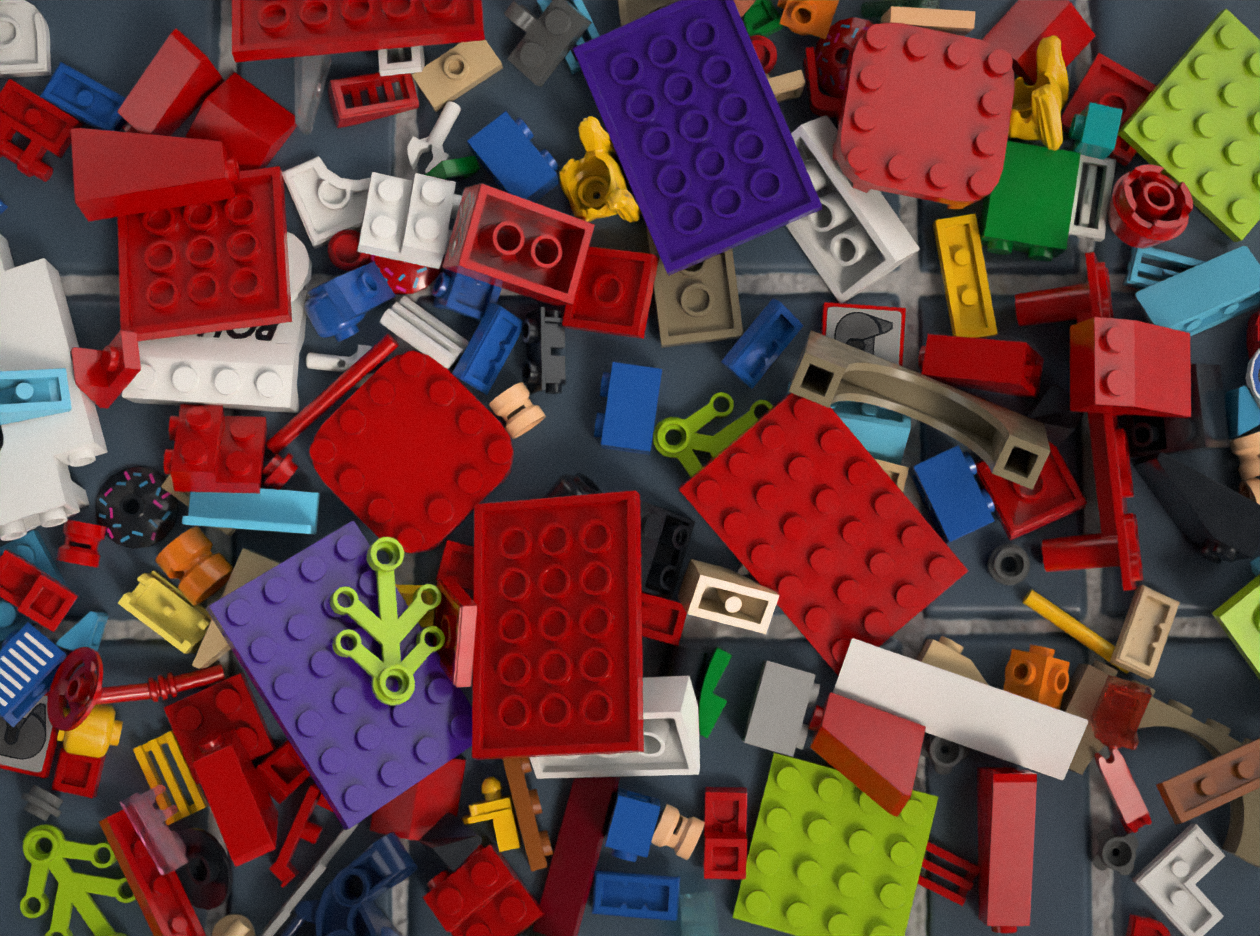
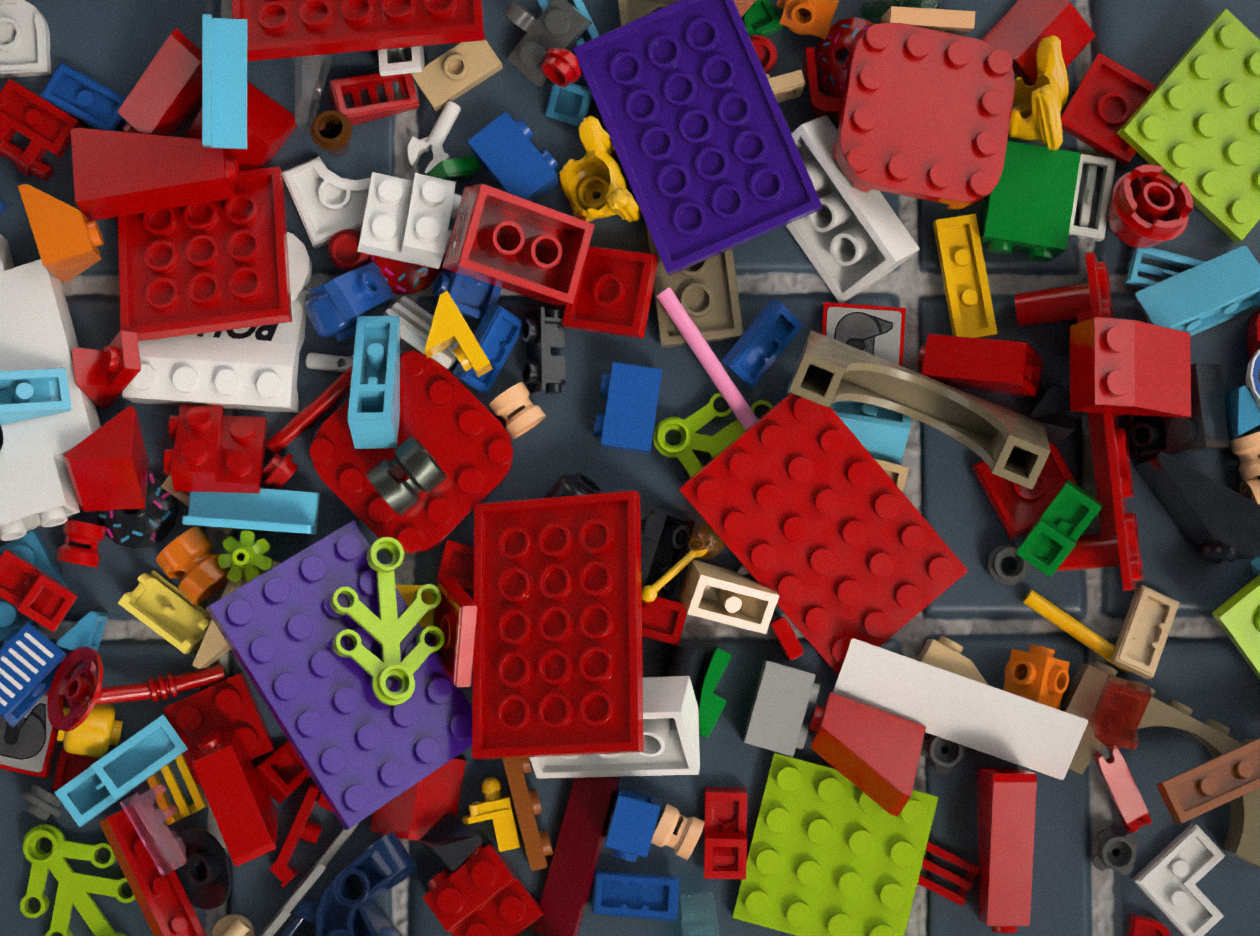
(62, 234): none -> orange slope
(111, 466): none -> red slope
(121, 771): none -> medium azure slope
(224, 82): none -> medium azure panel
(253, 553): none -> lime plant
(331, 125): none -> reddish brown cone
(375, 383): none -> medium azure slope
(417, 464): none -> pearl dark grey wheel
(450, 327): none -> yellow slope
(561, 66): none -> red plate
(570, 103): none -> dark azure slope
(703, 545): none -> hinge
(707, 358): none -> bright pink bar
(786, 638): none -> red tile
(952, 494): blue brick -> none
(1059, 528): none -> green slope
(1095, 130): teal plate -> none

